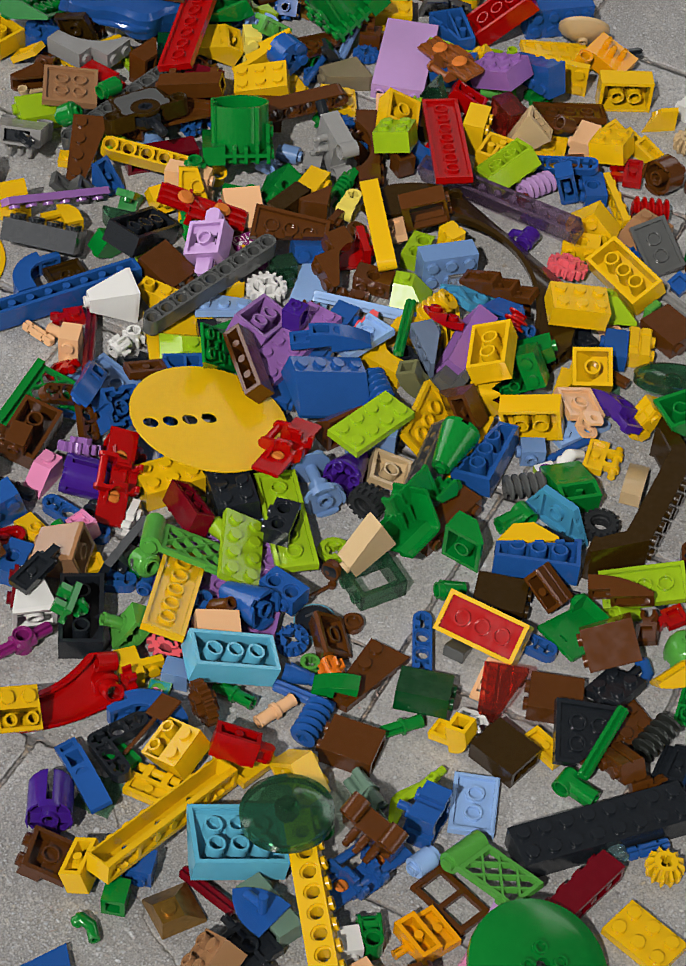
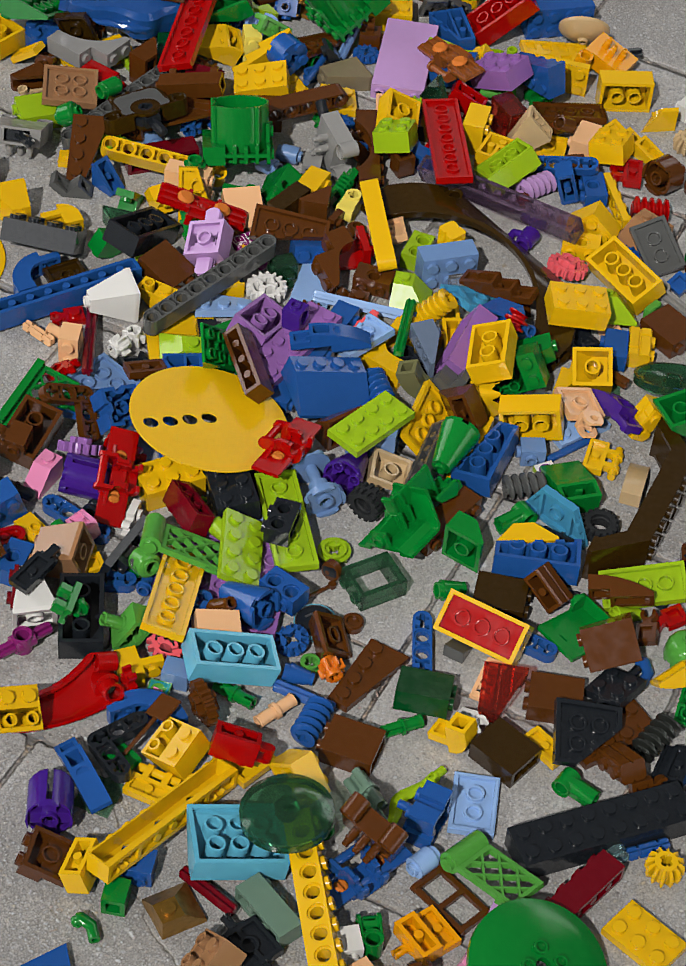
(49, 198): medium lavender plate -> none
(88, 383): blue slope -> none
(258, 908): blue shield -> none
(329, 683): green slope -> none
(365, 546): tan slope -> none
(426, 217): reddish brown window -> none
(440, 316): red slope -> none
(570, 455): white arm -> none
(602, 743): green axle -> none

